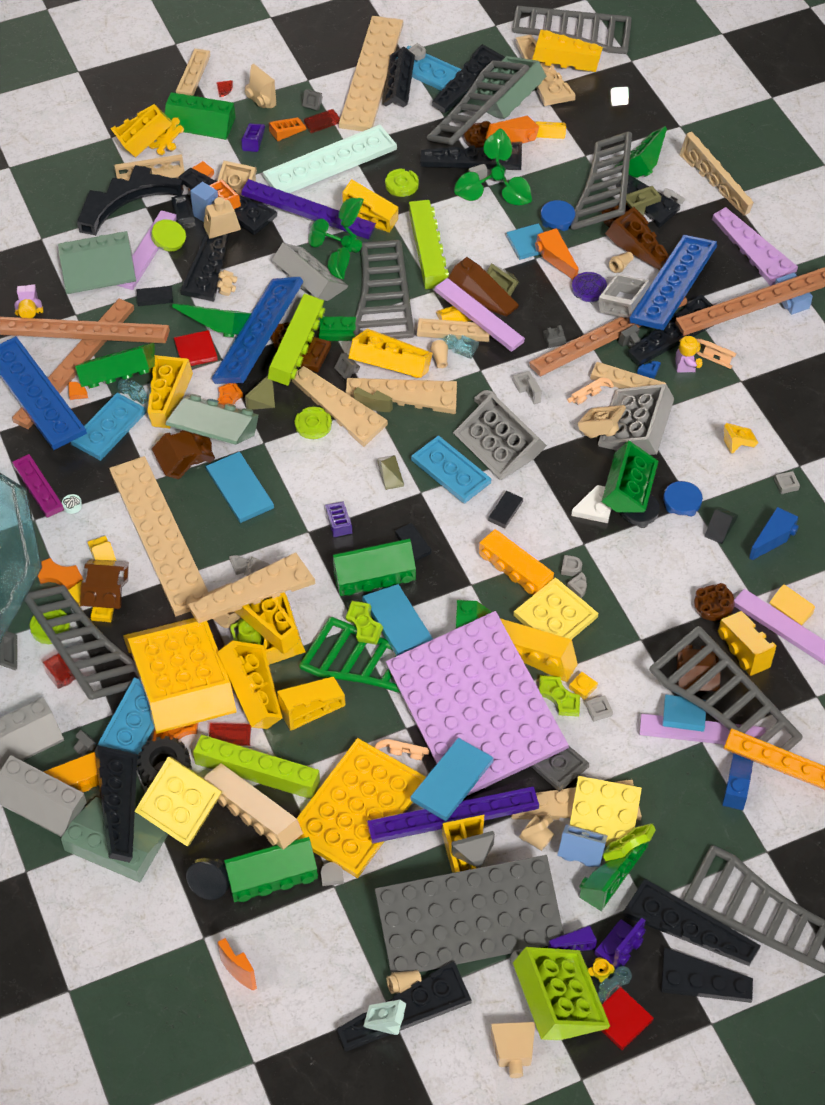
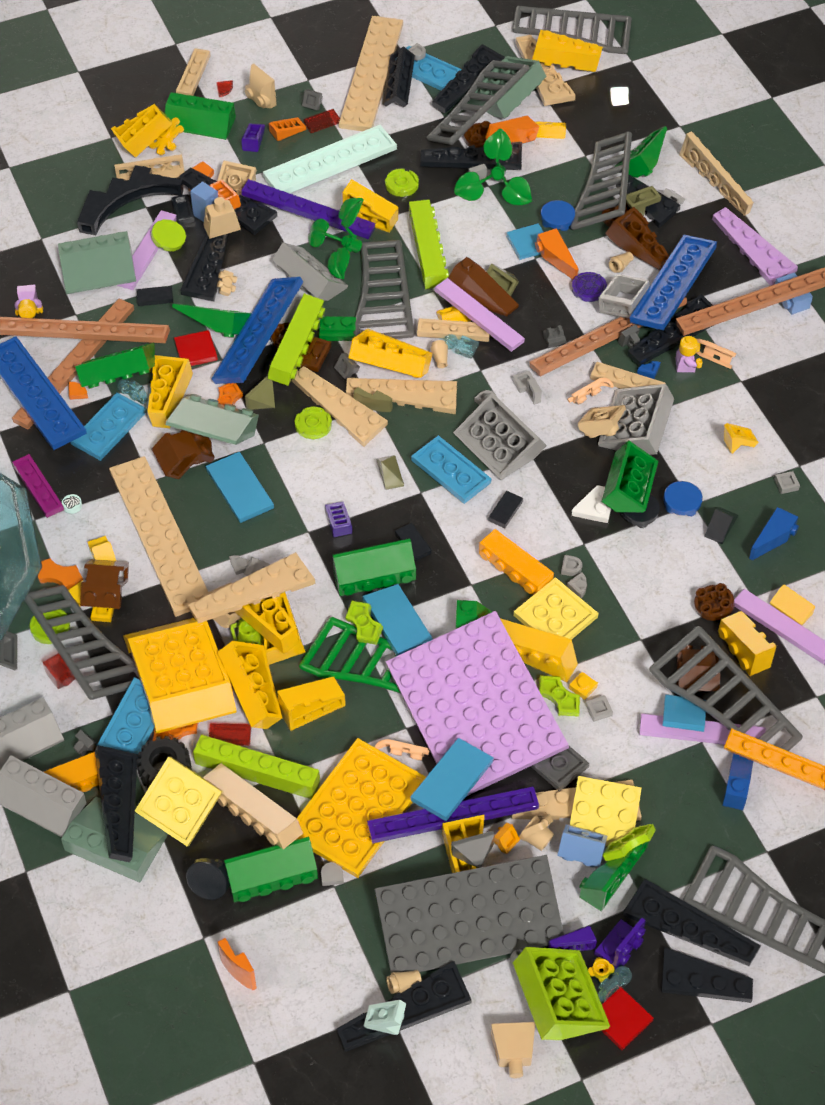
(506, 838): none -> light orange tile

